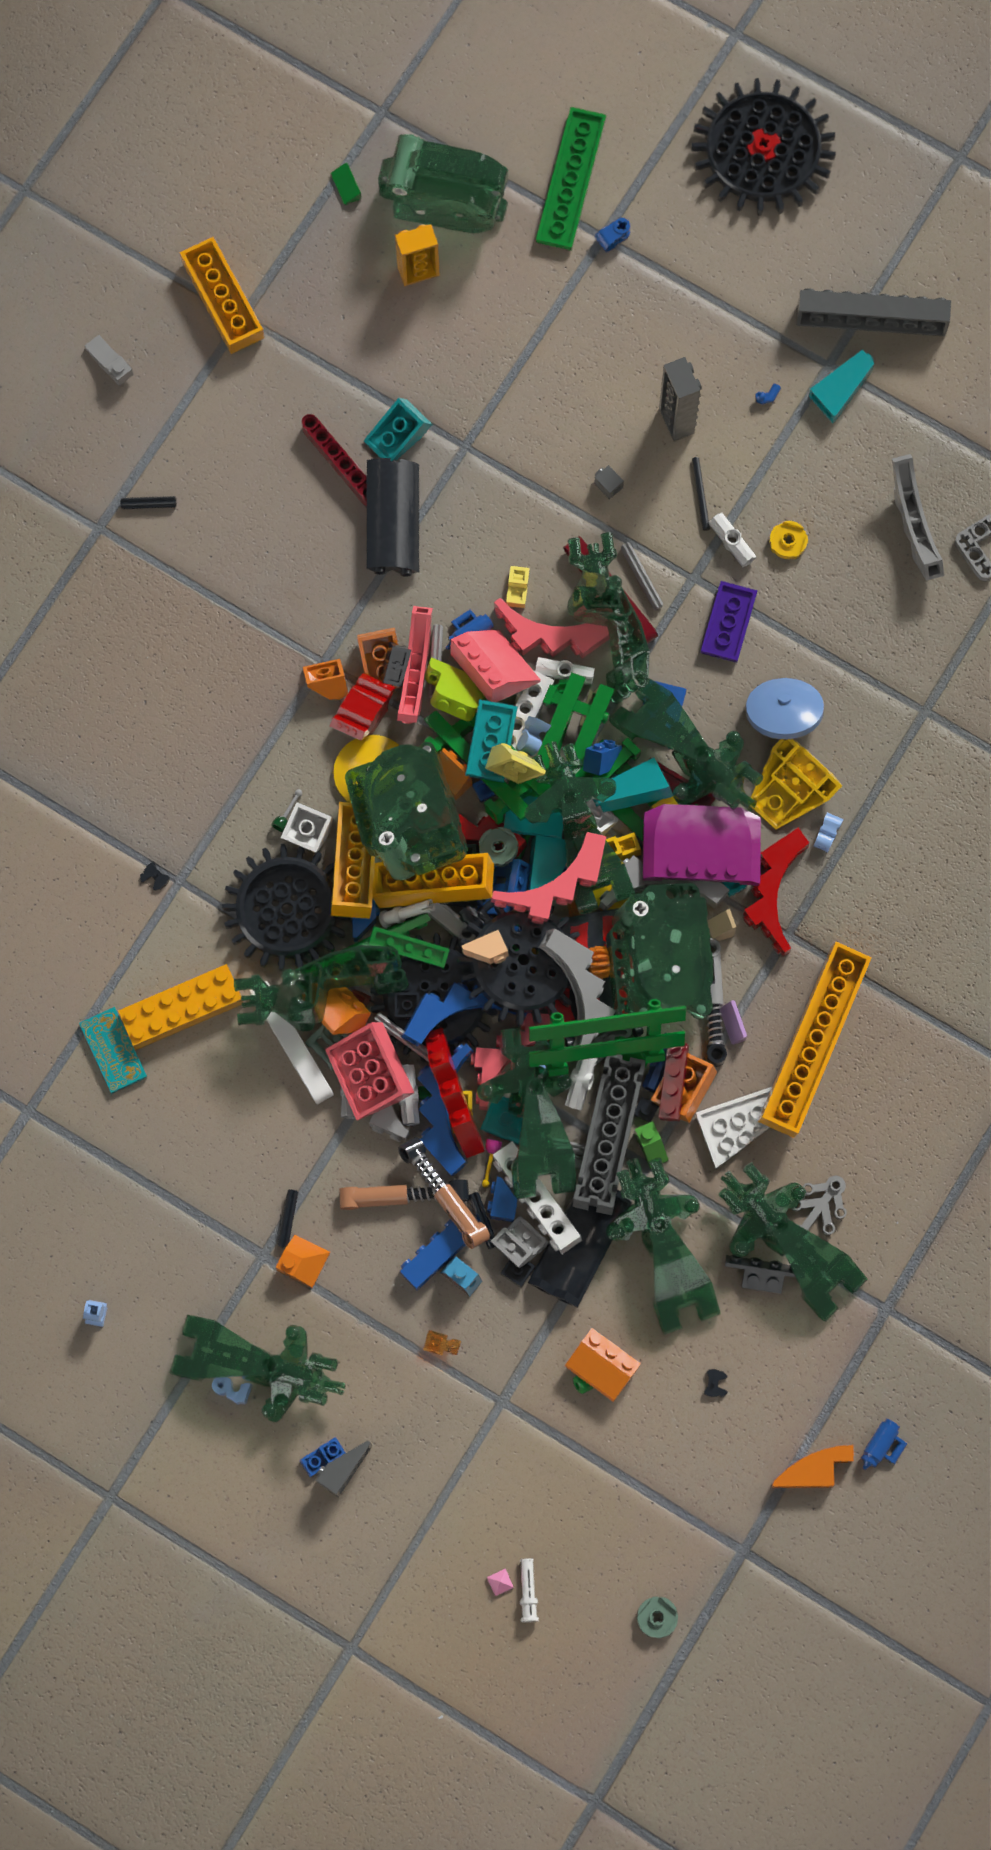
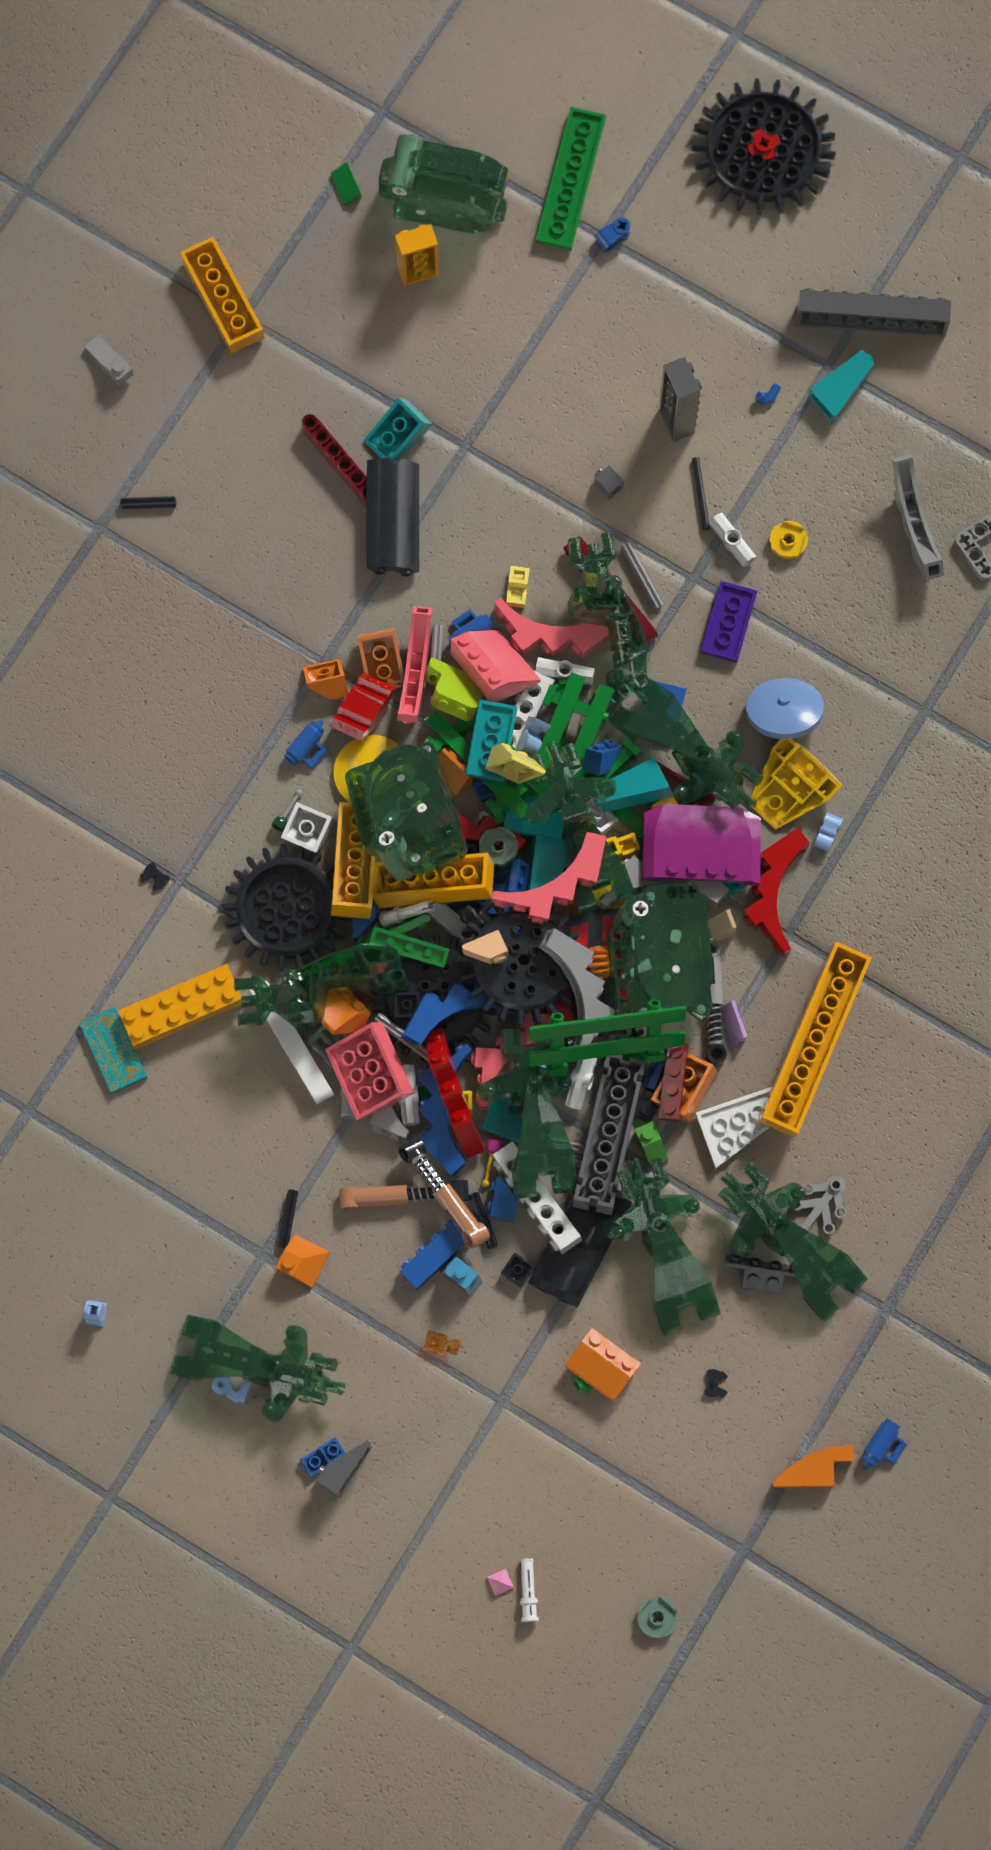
(304, 743): none -> blue piece
(395, 664): black hinge -> none
(520, 1242): light grey slope -> none

